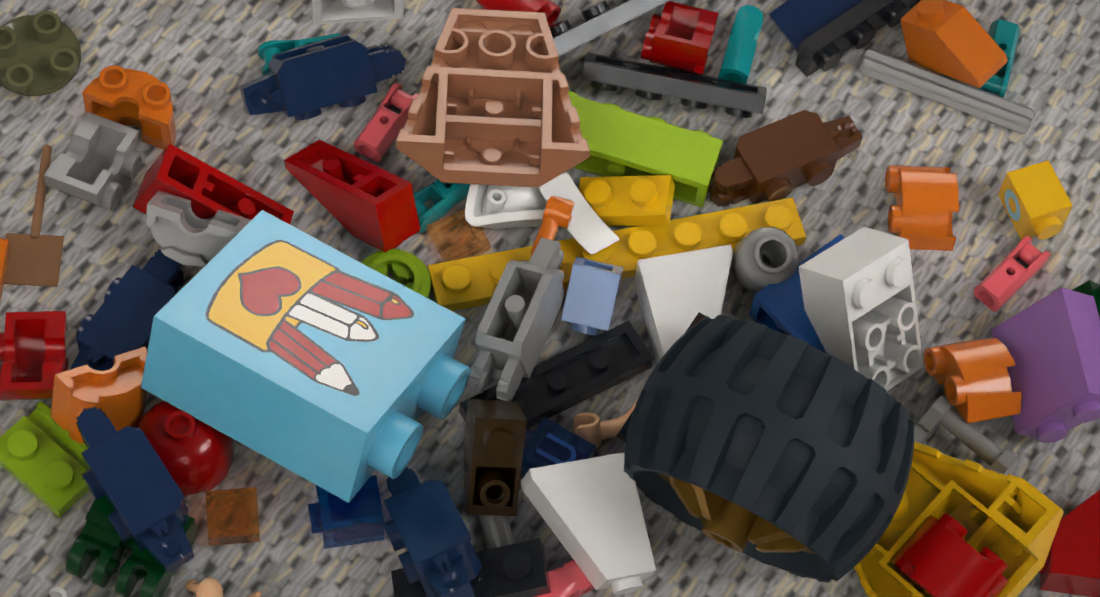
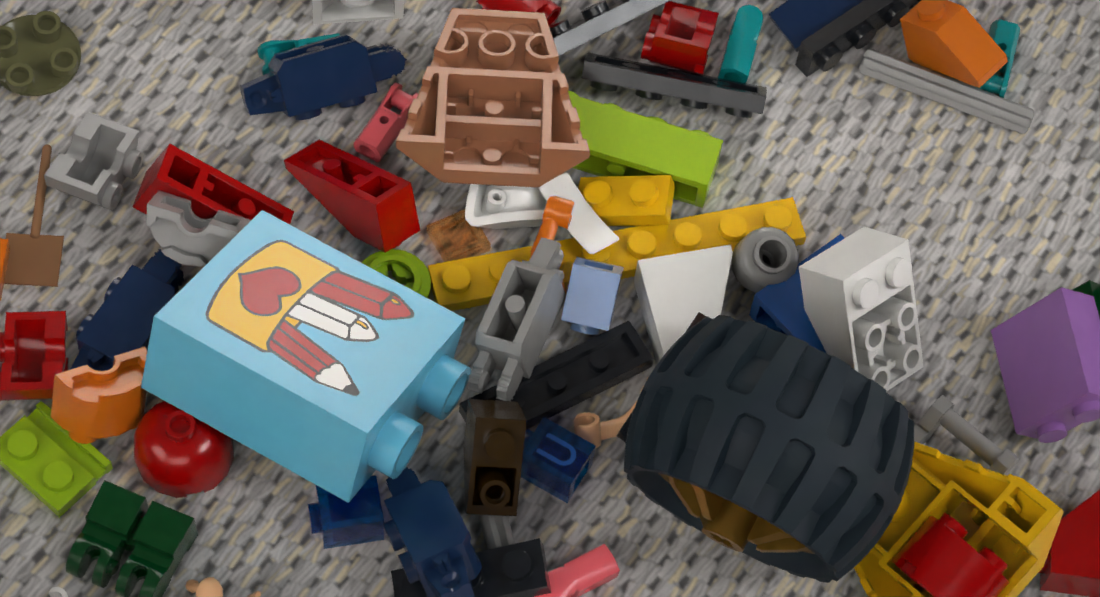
(134, 100): orange cylinder -> none
(137, 486): dark blue hinge -> none
(232, 516): clear orange plate -> none
(443, 195): teal bar -> none
(596, 518): white slope -> none
(782, 157): reddish brown hinge -> none
(923, 205): orange cylinder -> none
(975, 378): orange cylinder -> none
(1010, 275): coral bar -> none
(1035, 200): yellow brick -> none

